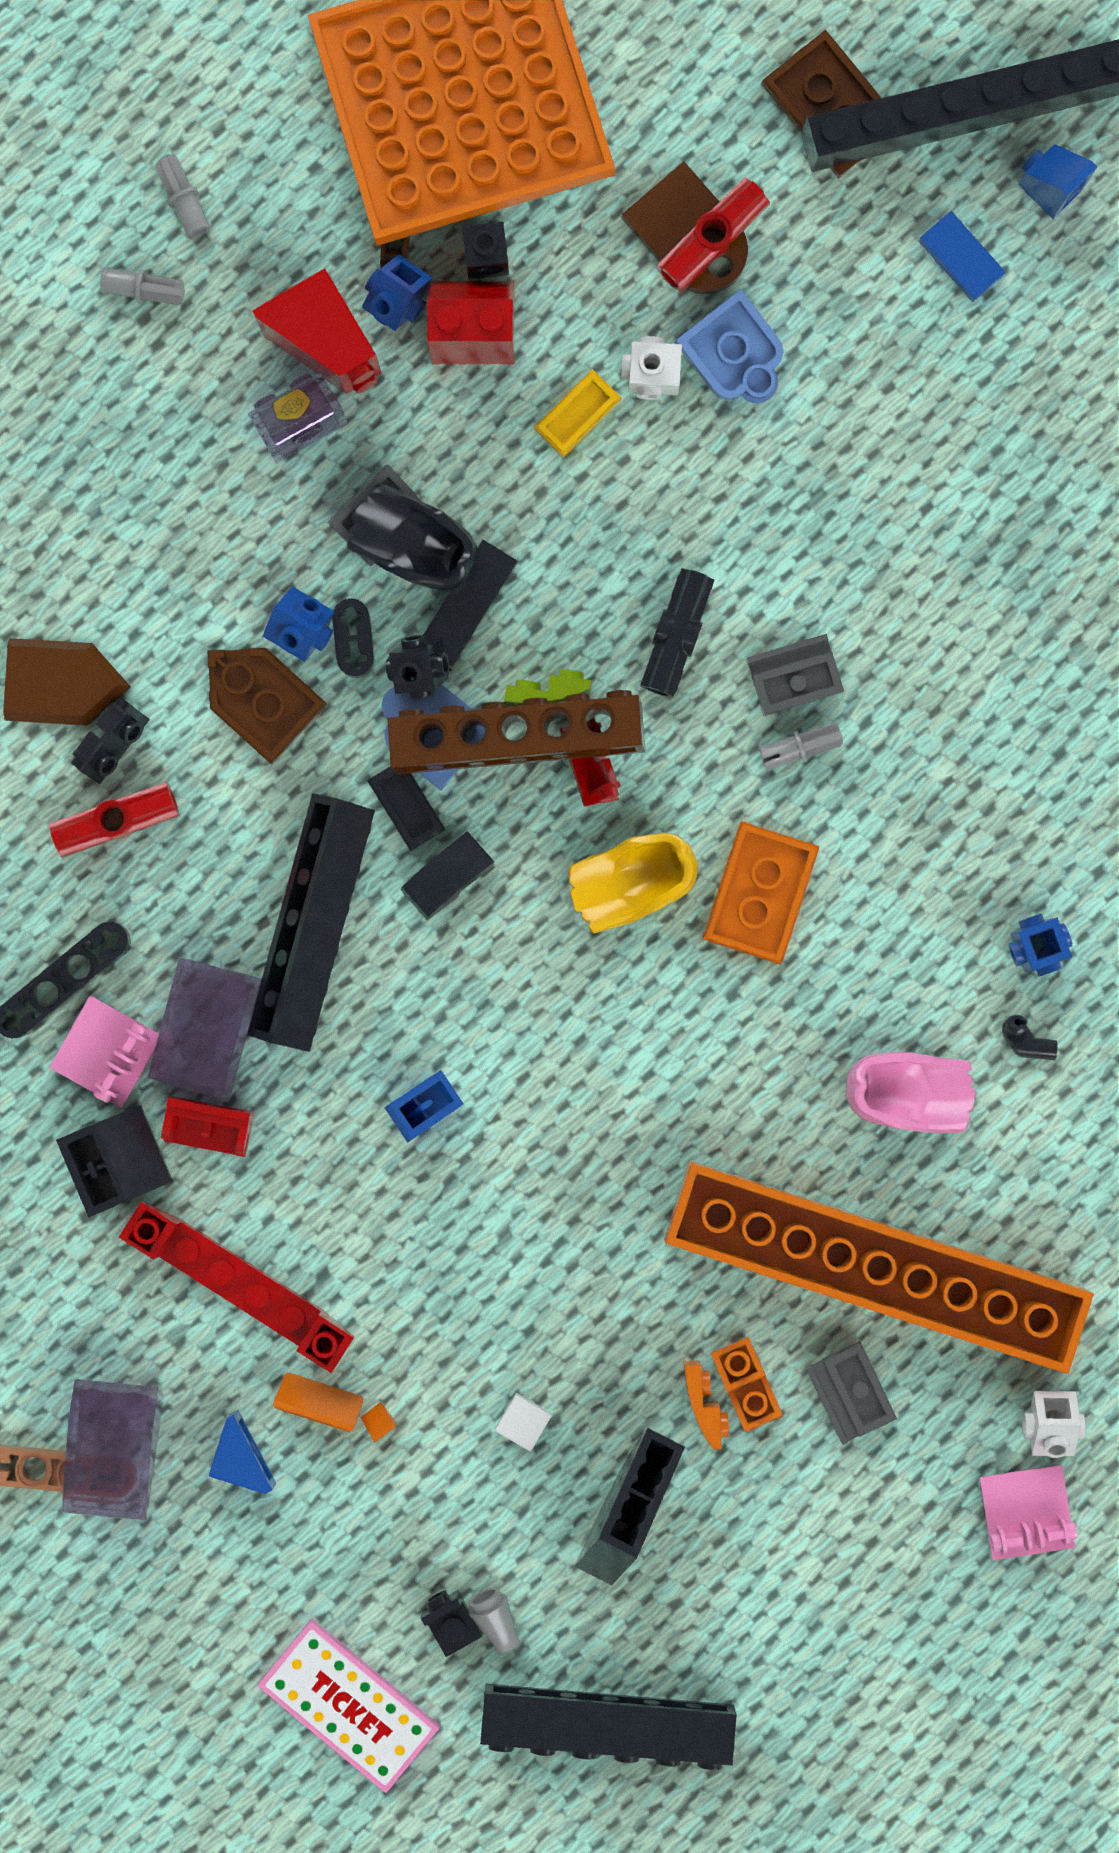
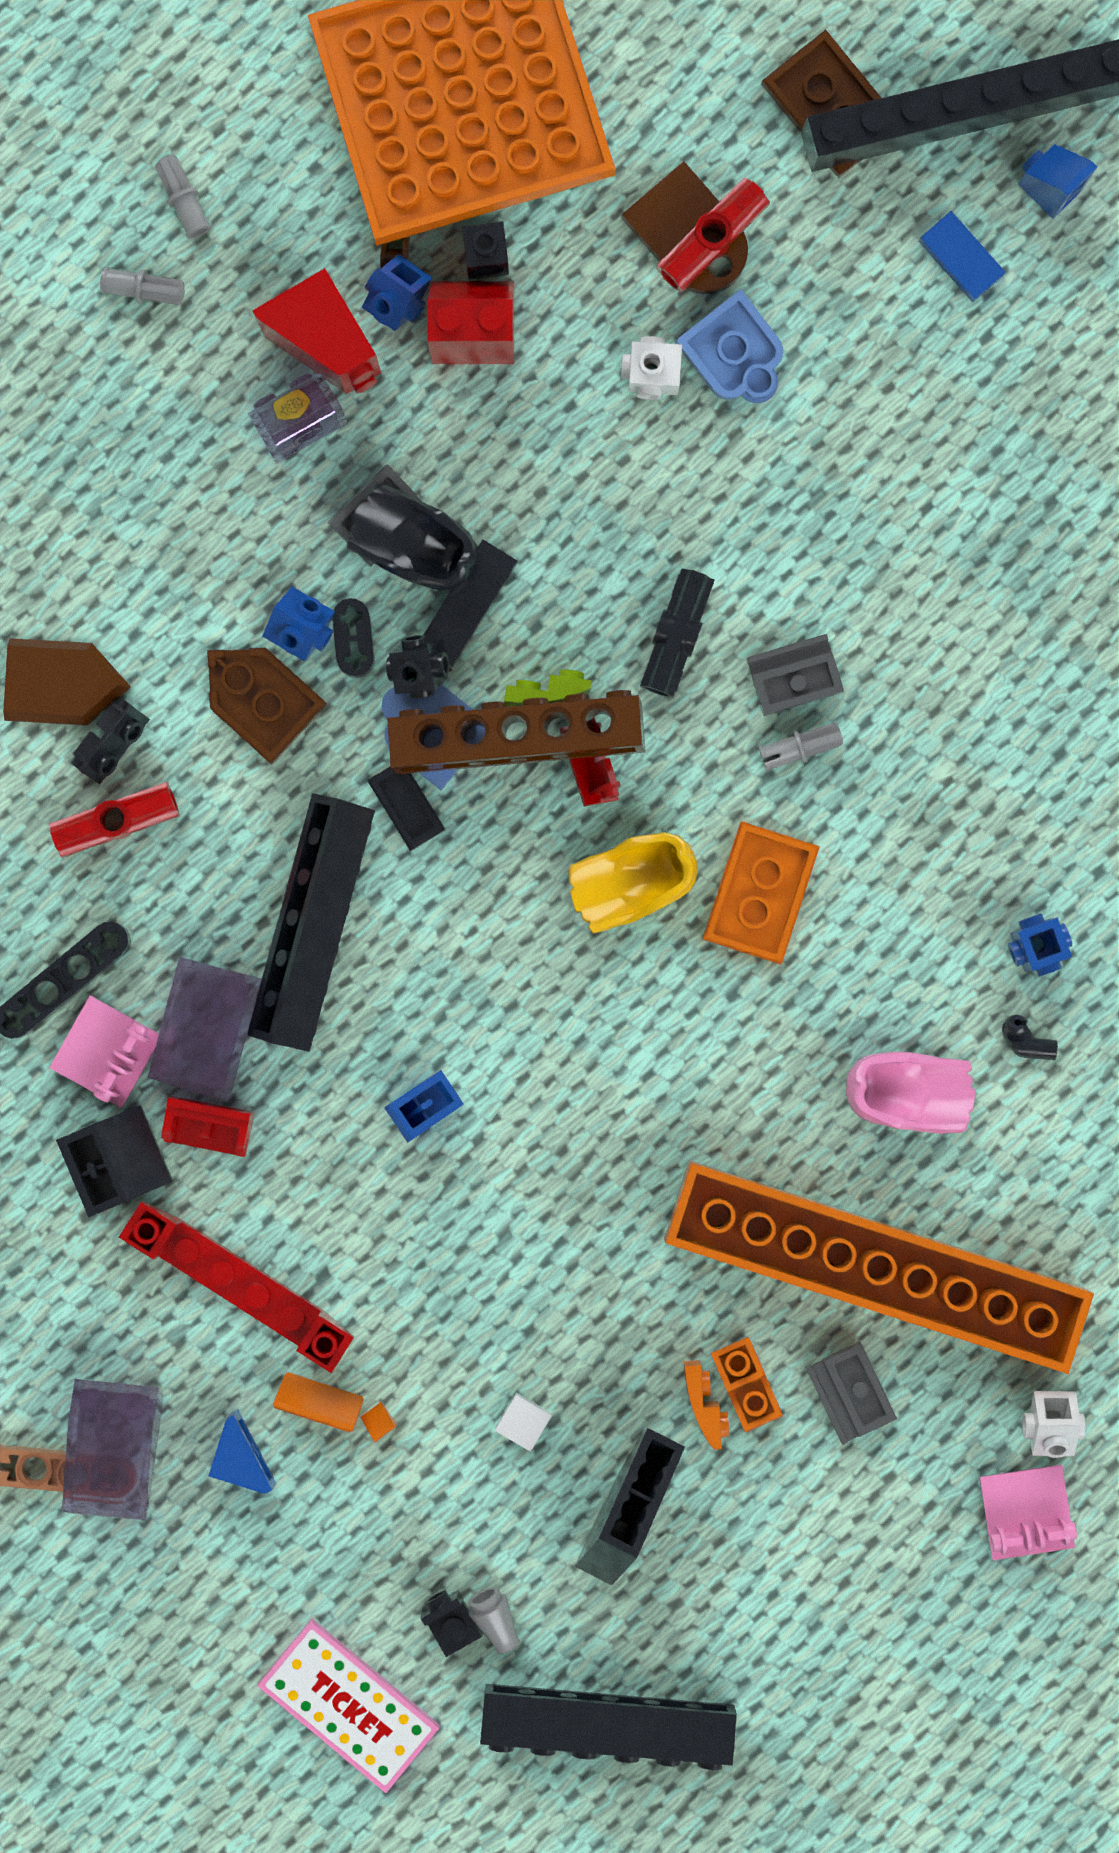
(447, 875): black slope -> none
(577, 413): yellow tile -> none

